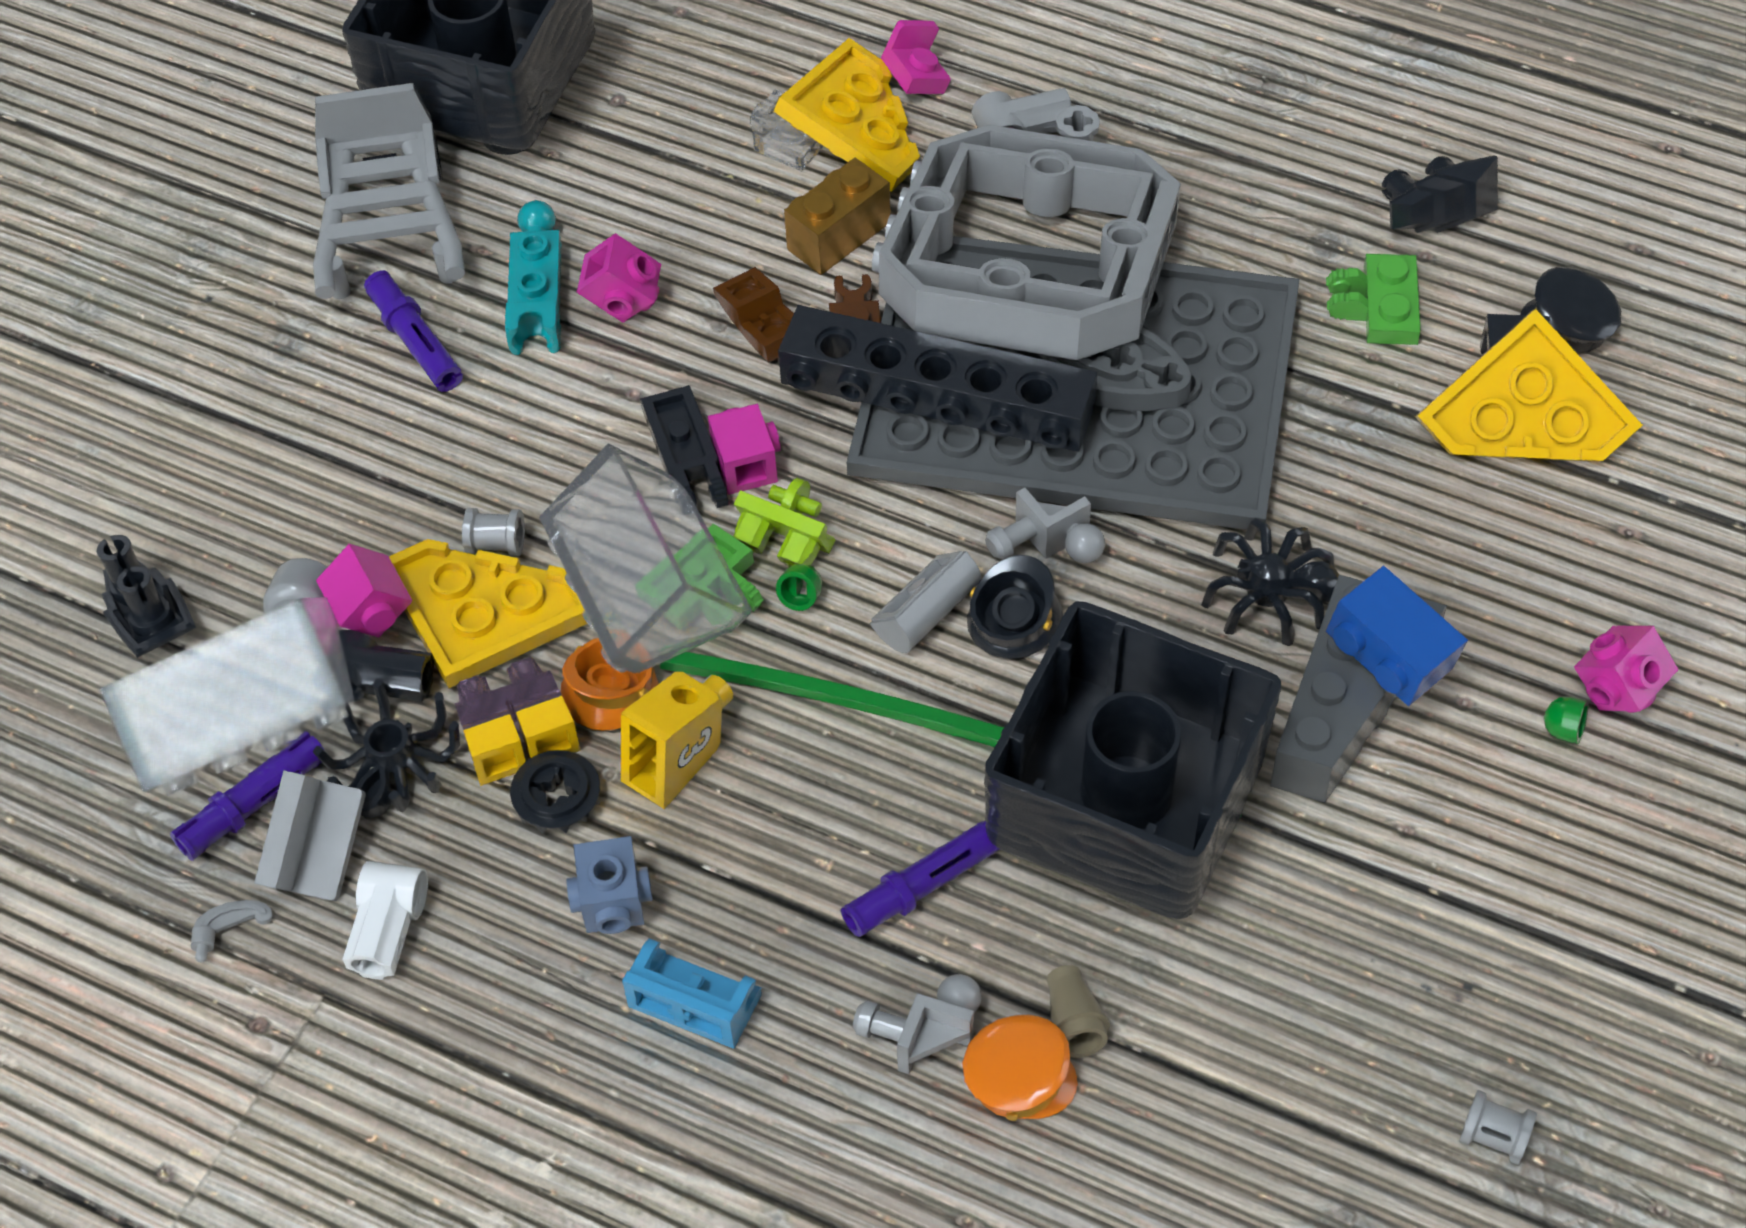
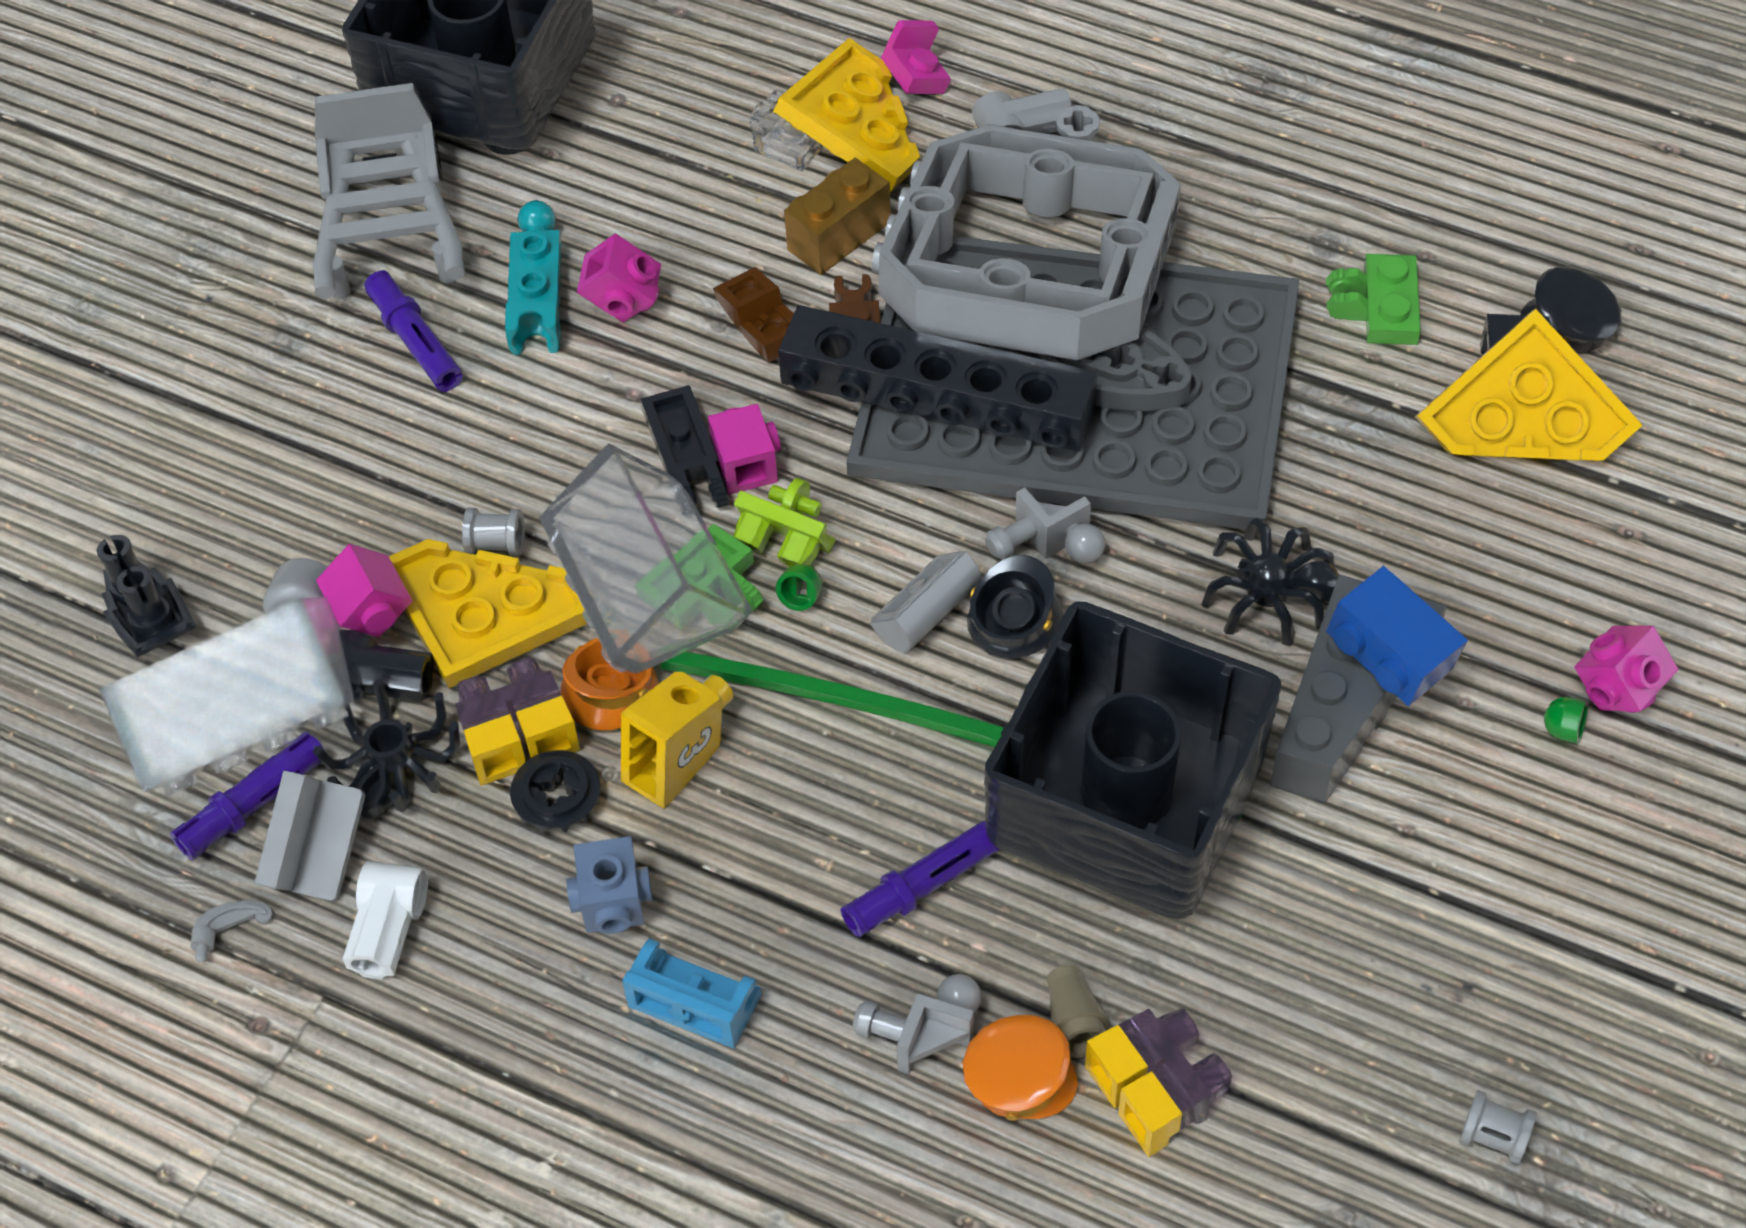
(1150, 1079): none -> hips
(1446, 197): black connector -> none

